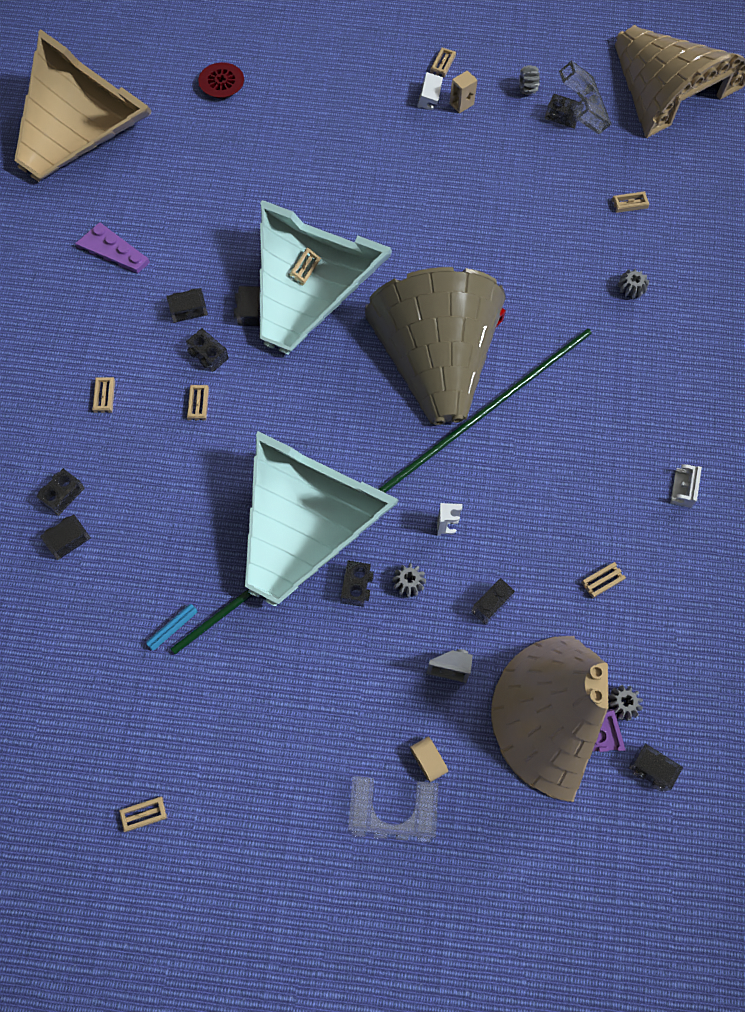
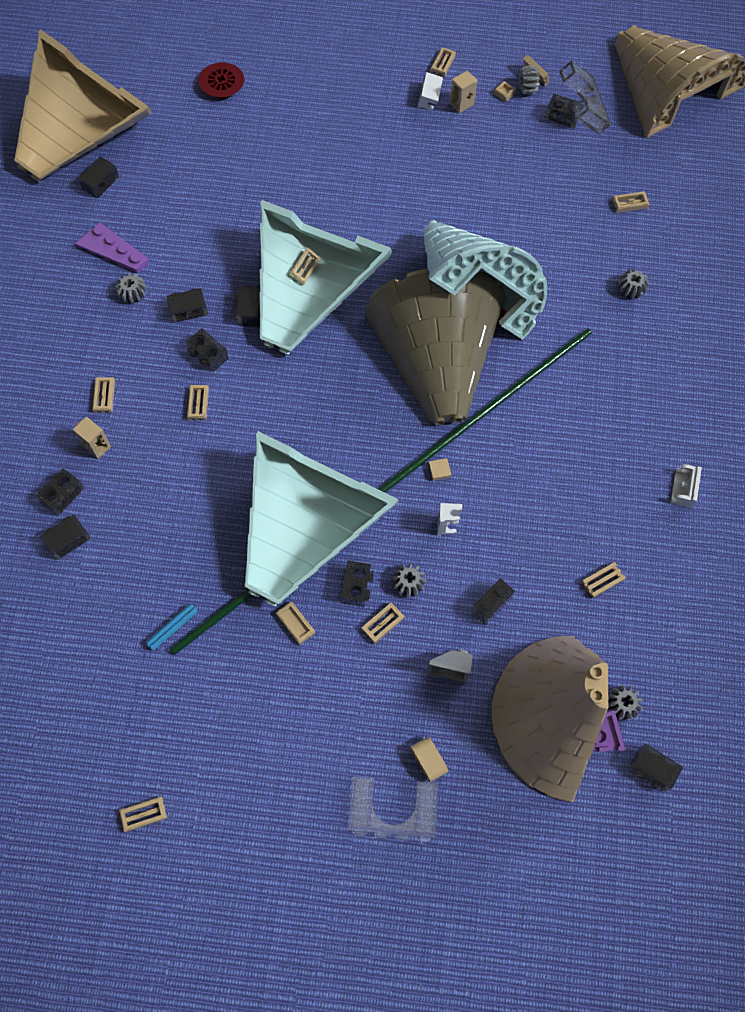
(91, 437): none -> tan brick
(98, 177): none -> clear smoke brick
(130, 288): none -> light grey gear
(295, 623): none -> tan tile
(370, 634): none -> tan tile
(439, 469): none -> tan tile
(458, 255): none -> light aqua cone
(504, 91): none -> tan tile
(544, 78): none -> tan tile

